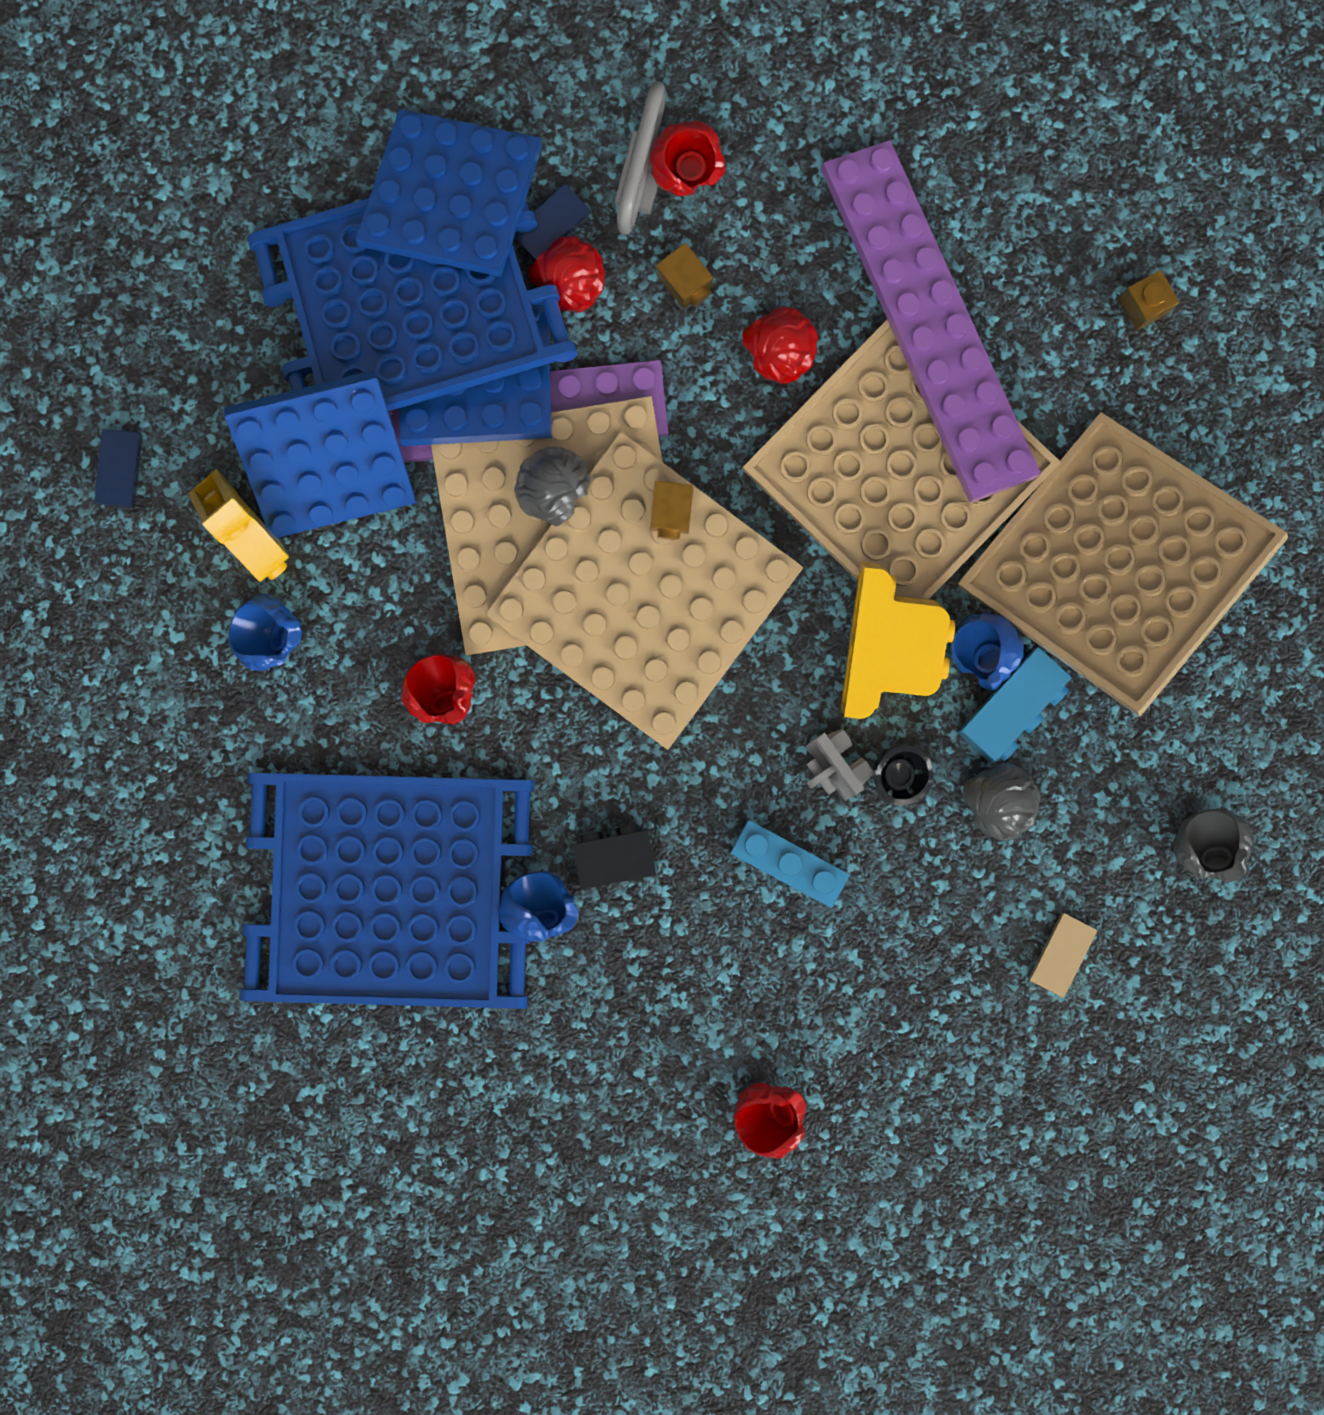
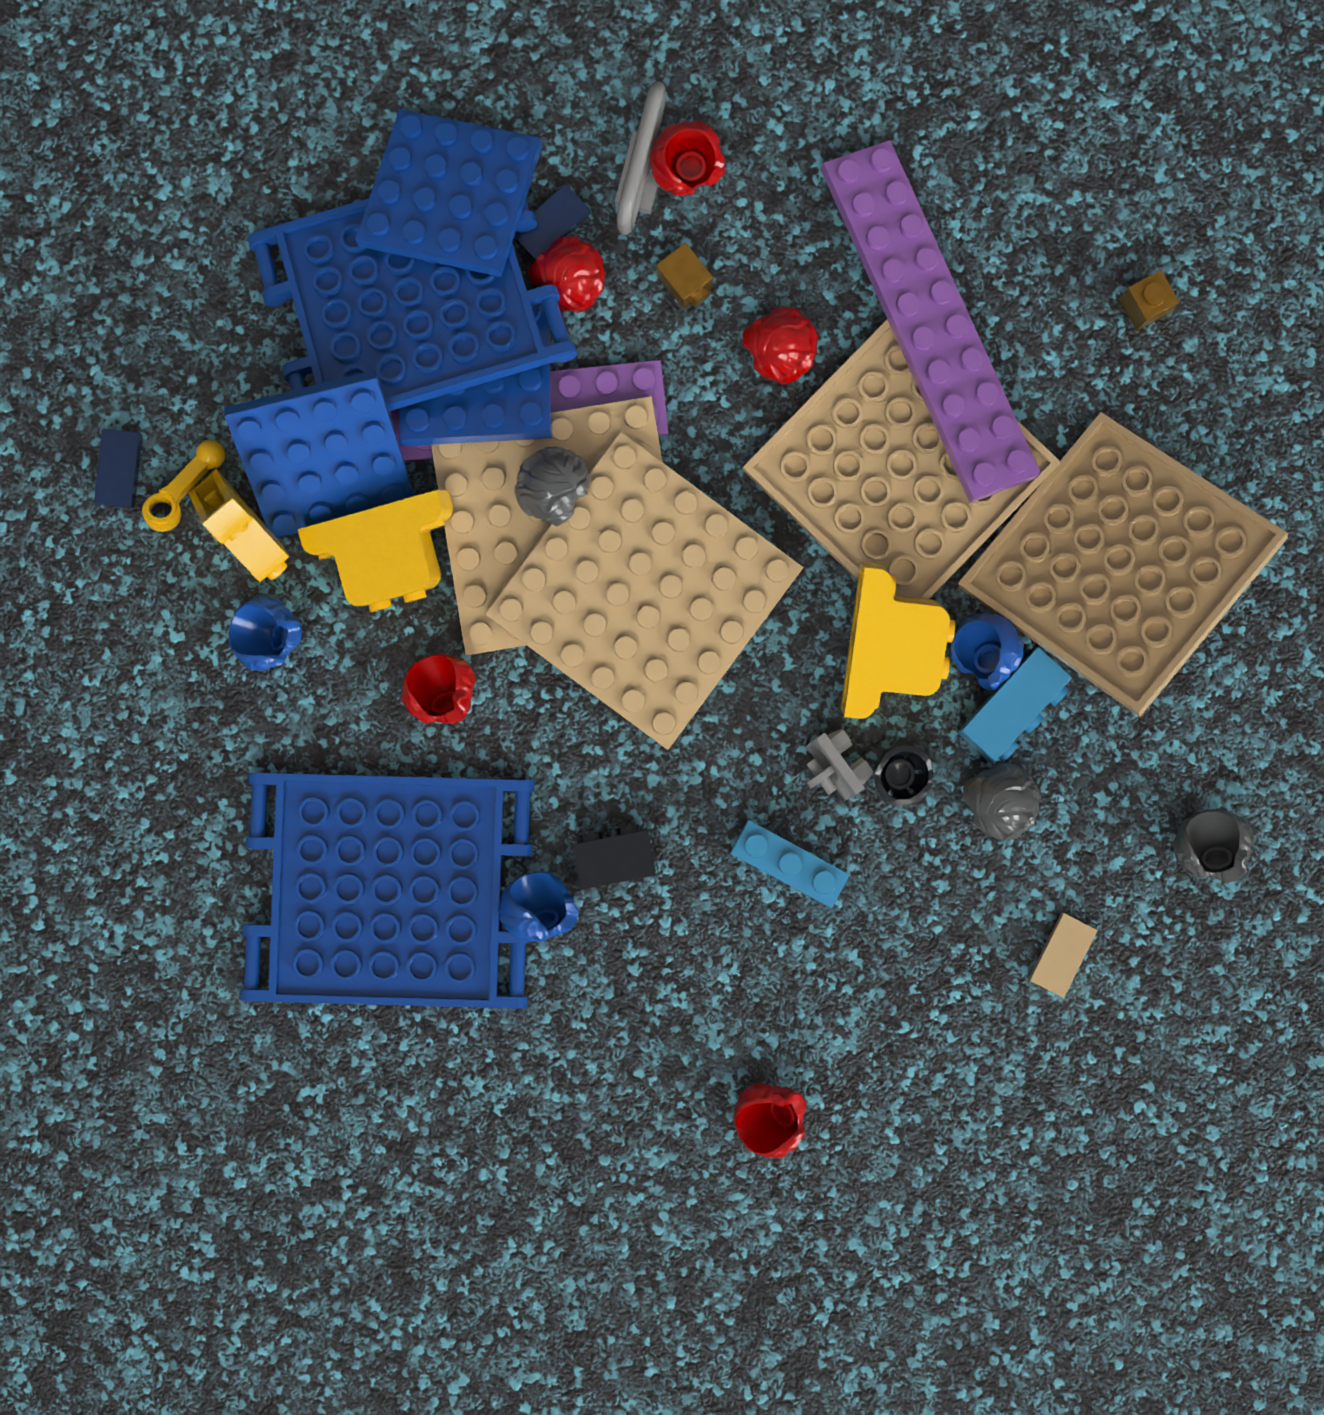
(208, 456): none -> yellow piece
(383, 549): none -> yellow brick
(671, 509): pearl gold brick -> none

